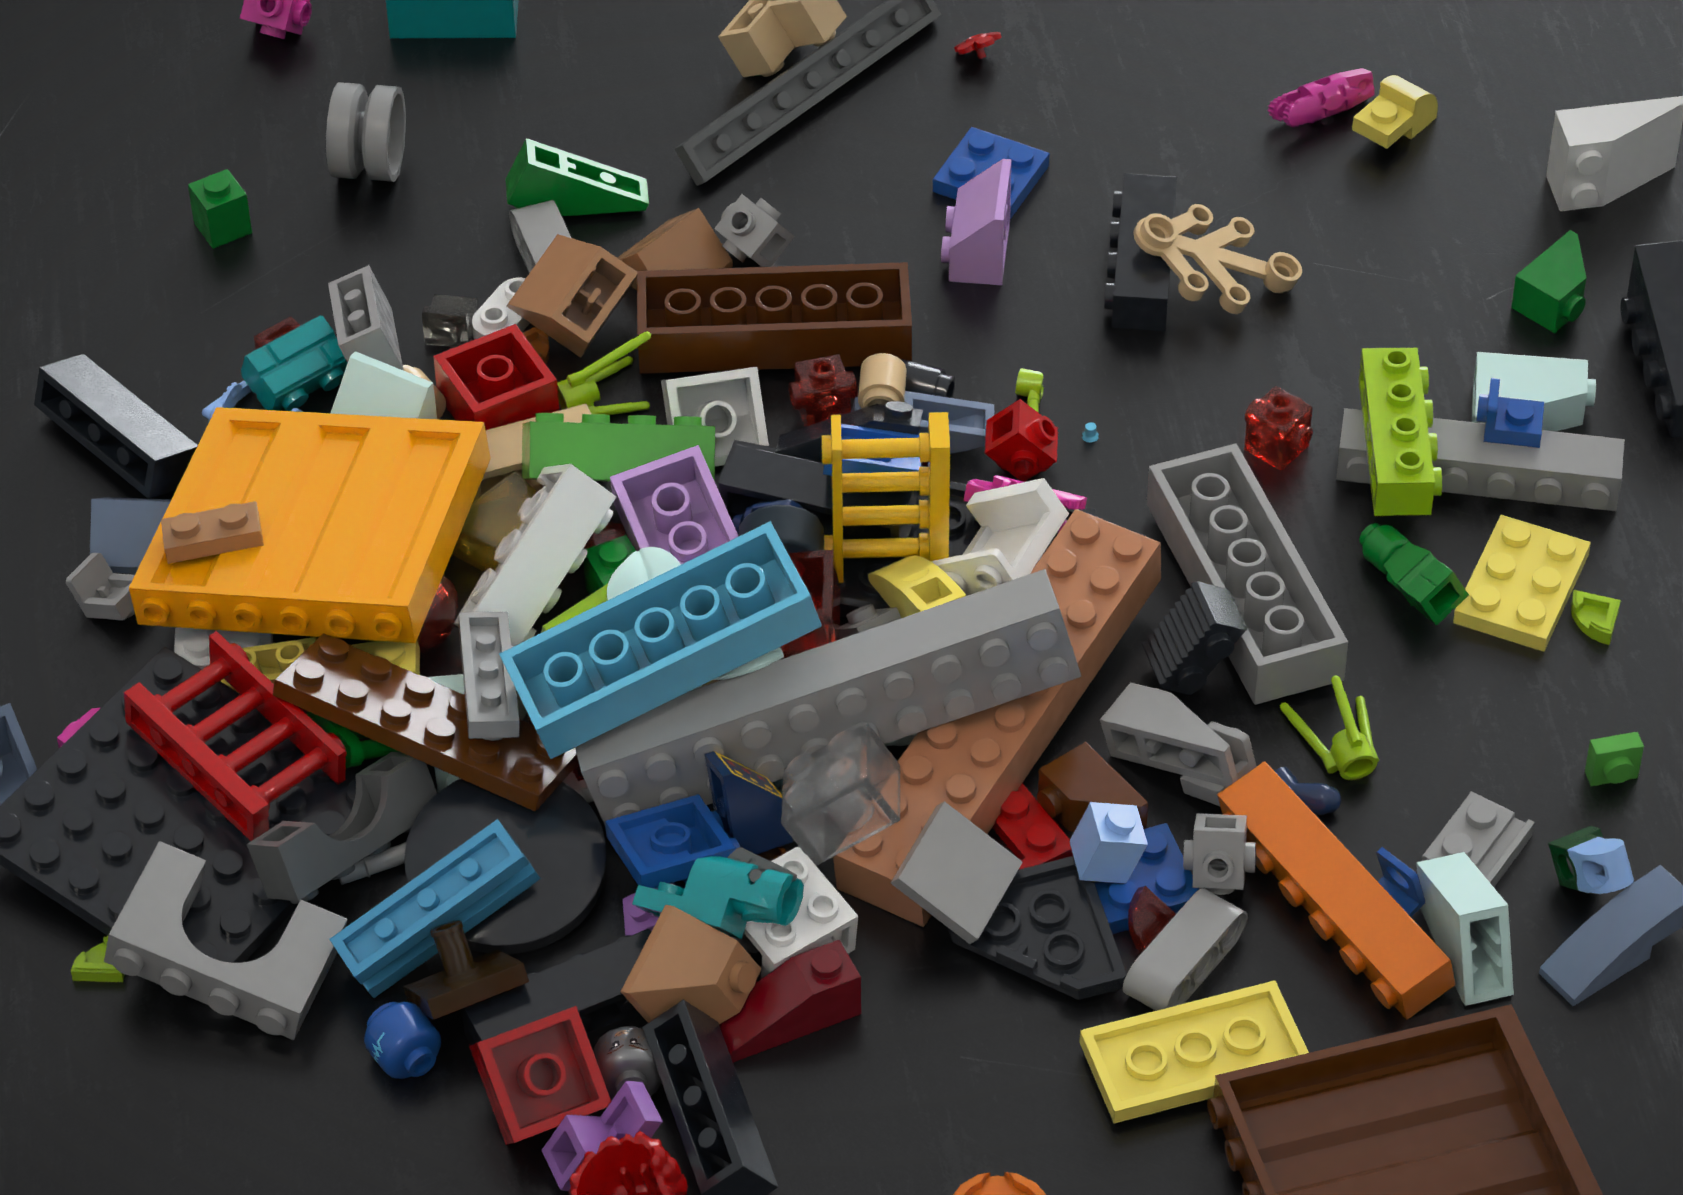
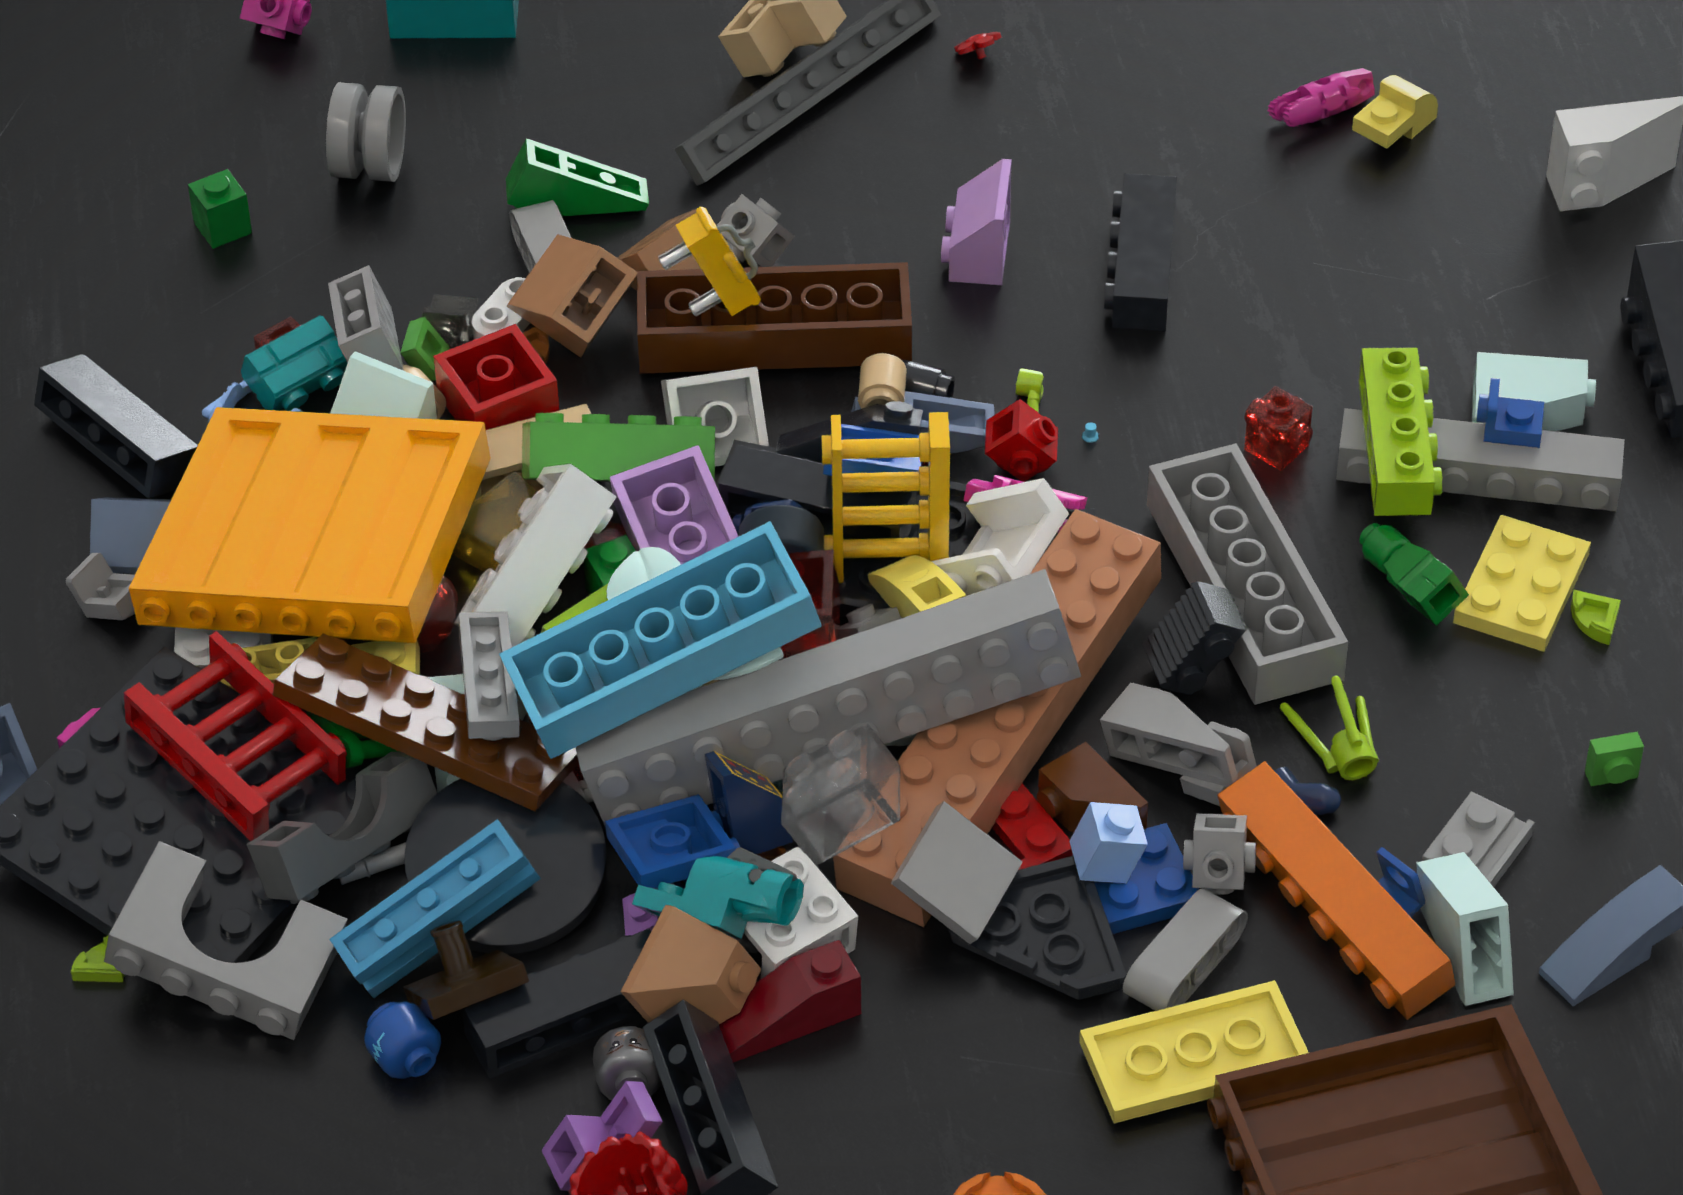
(212, 532): medium nougat plate -> none
(421, 345): none -> bright green plate
(540, 1075): red brick -> none
(582, 387): lime plant -> none
(717, 261): none -> yellow piece
(822, 389): clear red brick -> none
(981, 151): blue plate -> none
(1147, 917): clear red tile -> none
(1164, 238): tan plant -> none
(1553, 285): green slope -> none
(1597, 862): light blue leg -> none

